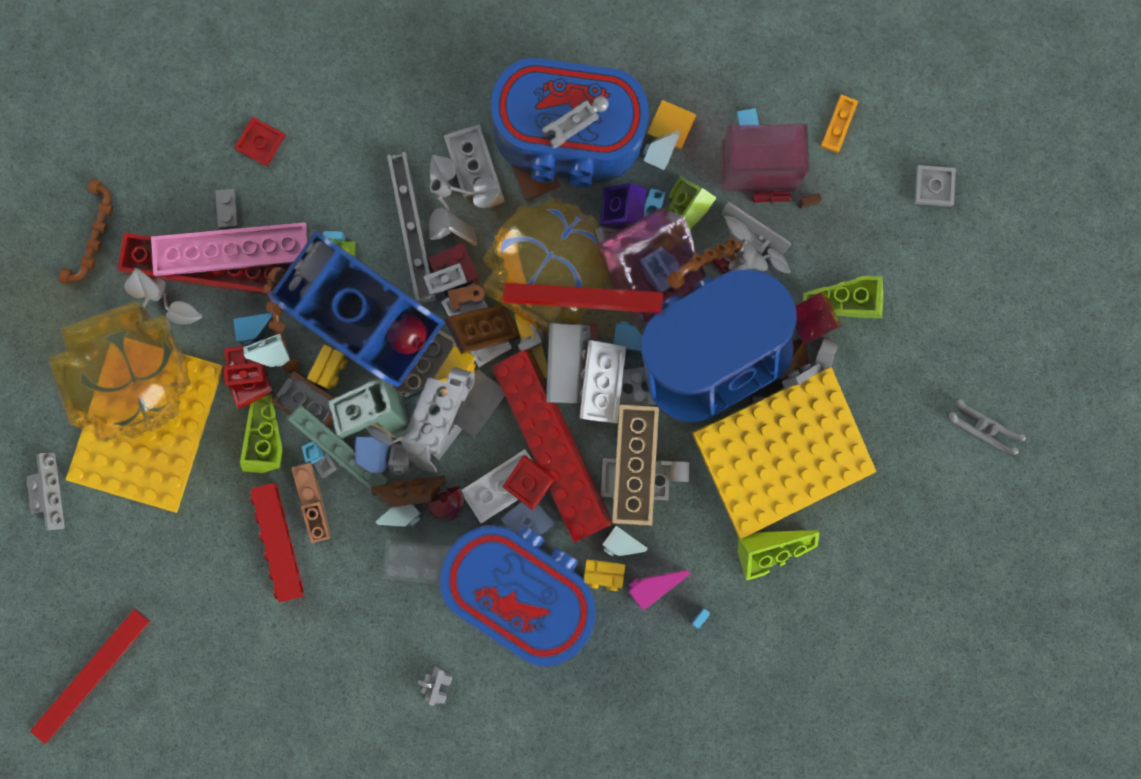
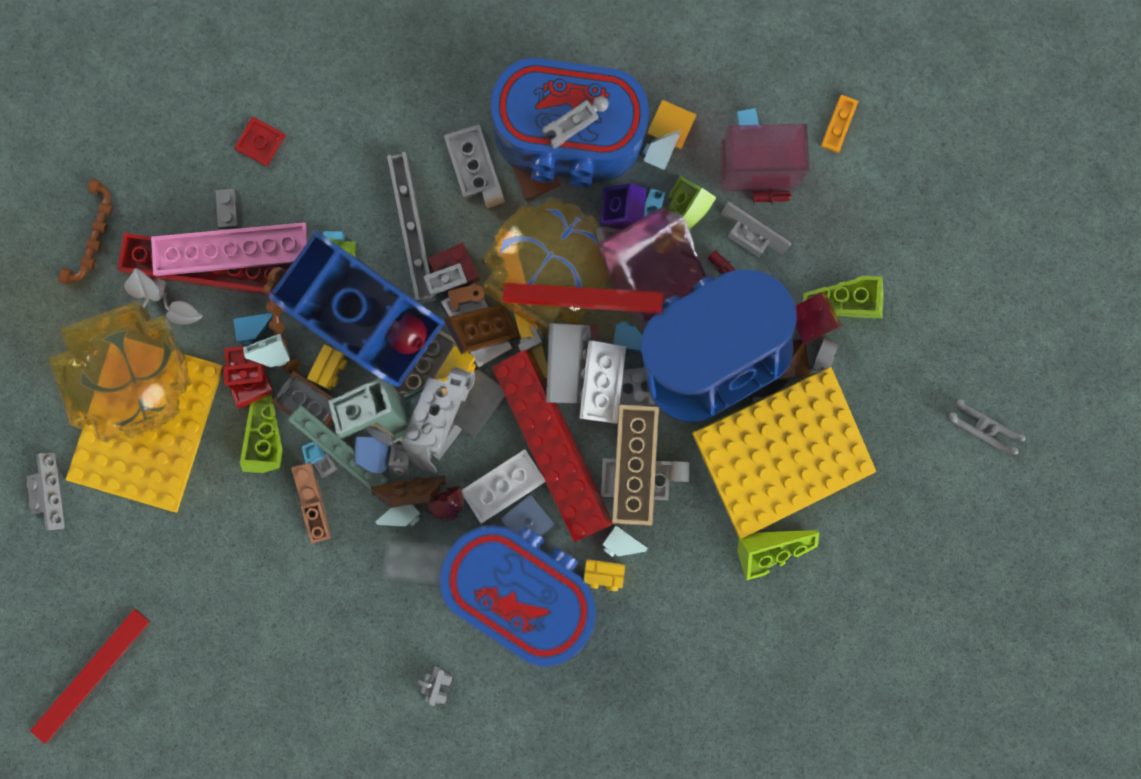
(277, 542): red brick -> none
(311, 267): light grey hinge -> none
(443, 170): light grey plant -> none
(459, 228): light grey slope -> none
(528, 482): red tile -> none
(651, 588): dark pink slope -> none
(658, 267): medium blue slope -> none
(700, 618): medium azure tile -> none
(730, 248): dark orange bar -> none
(751, 258): light grey plant -> none
(797, 377): light grey plate -> none
(810, 200): reddish brown tile -> none
(934, 185): light grey plate -> none

